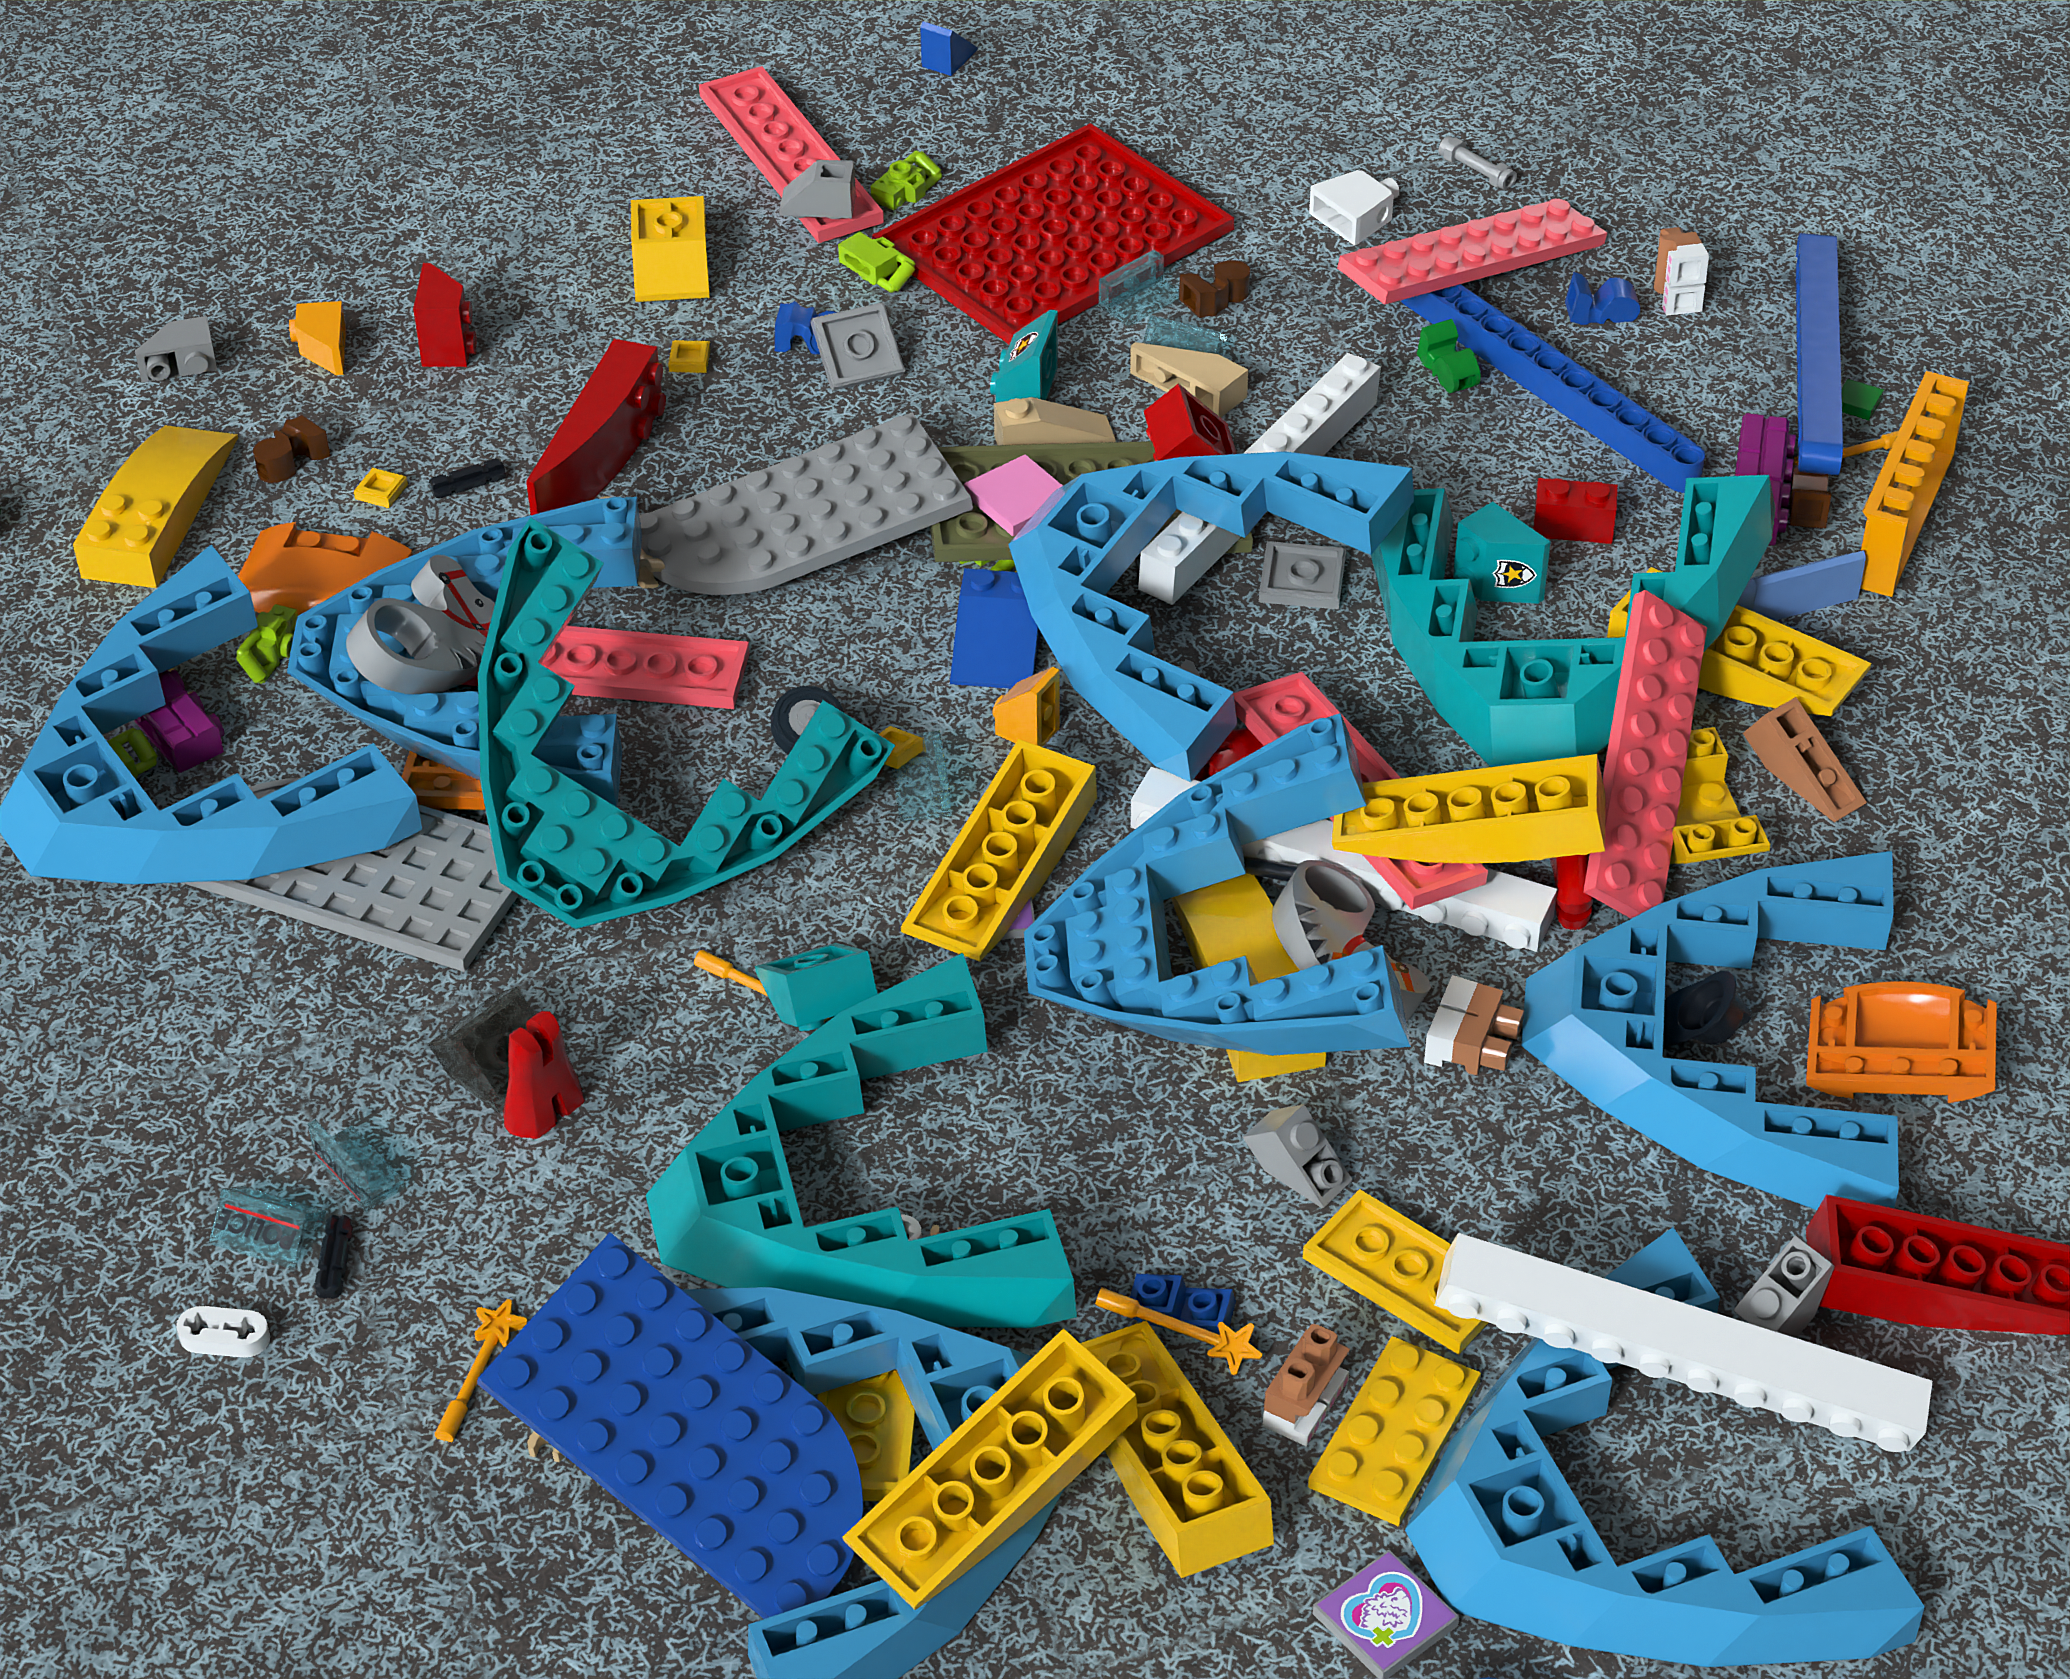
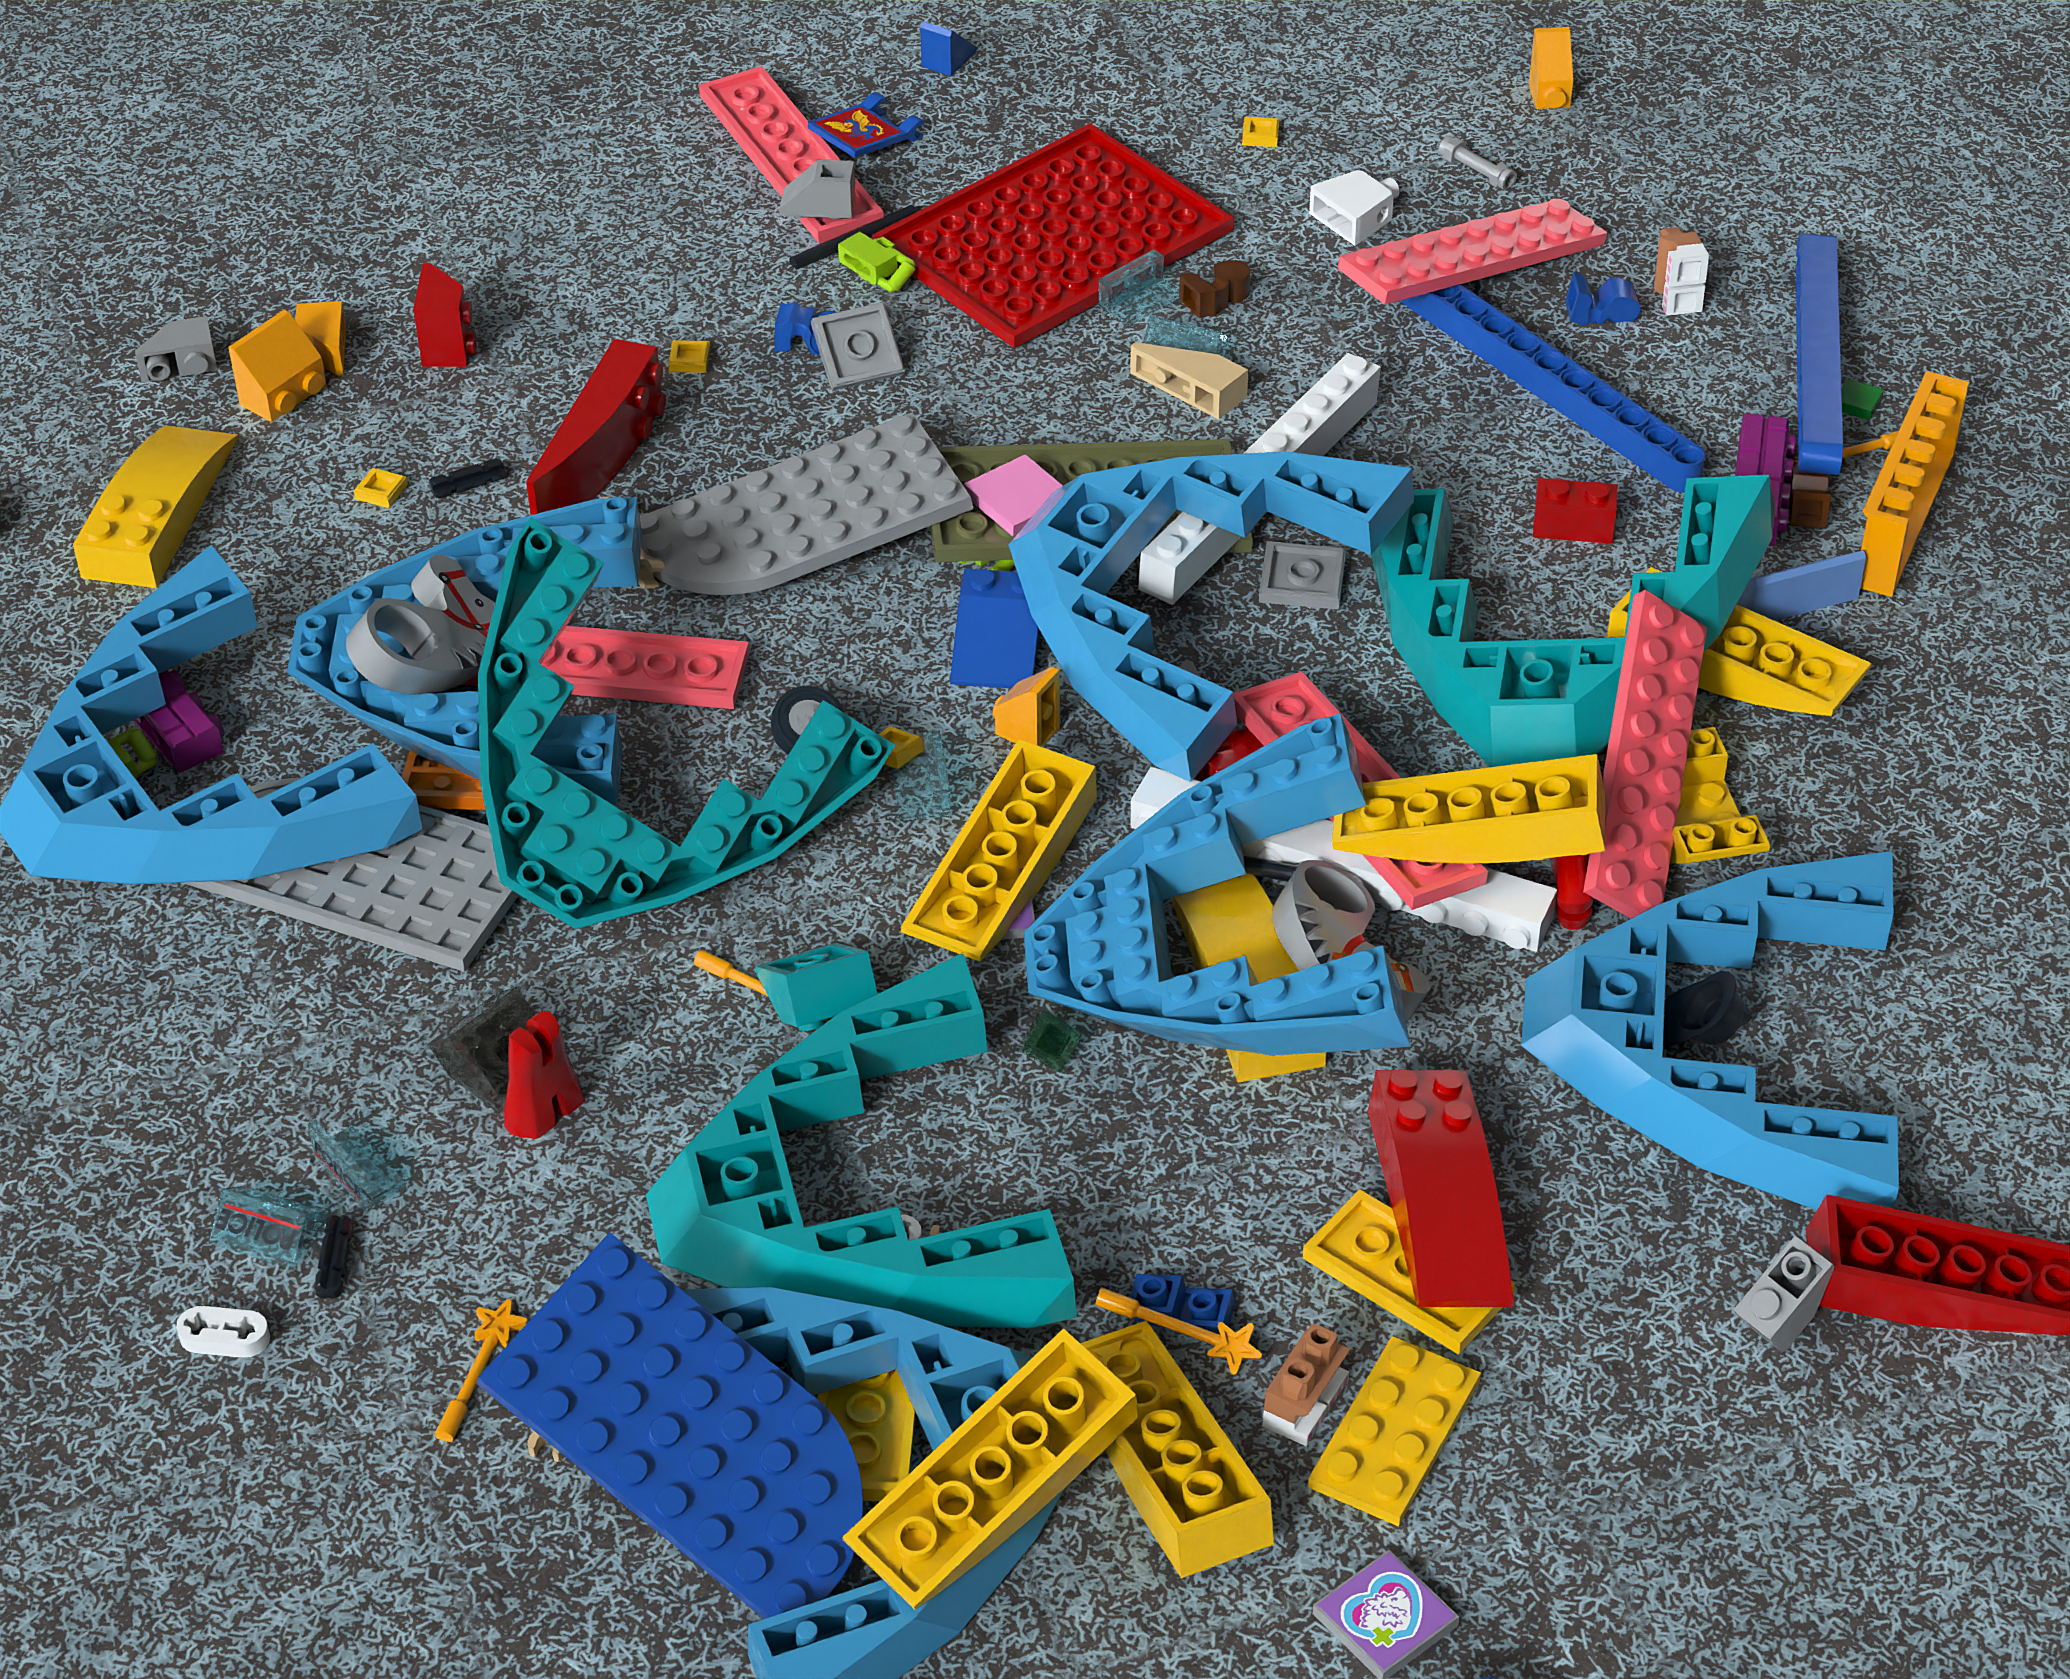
(268, 643): lime piece -> none
(276, 367): none -> light orange slope
(276, 455): reddish brown leg -> none
(310, 566): orange slope -> none
(669, 248): yellow slope -> none
(831, 246): none -> black bar
(862, 128): none -> flag
(906, 181): lime piece -> none
(1029, 361): teal slope -> none
(1046, 422): tan slope -> none
(1049, 1041): none -> clear green slope
(1186, 427): red slope -> none
(1260, 131): none -> yellow tile
(1298, 1154): light grey slope -> none
(1438, 353): green leg -> none
(1441, 1187): none -> red slope
(1466, 1027): nougat hips -> none
(1501, 557): teal slope -> none
(1523, 1555): dark azure piece -> none
(1551, 68): none -> light orange slope
(1684, 1344): white brick -> none
(1803, 760): nougat slope -> none
(1902, 1042): orange slope -> none

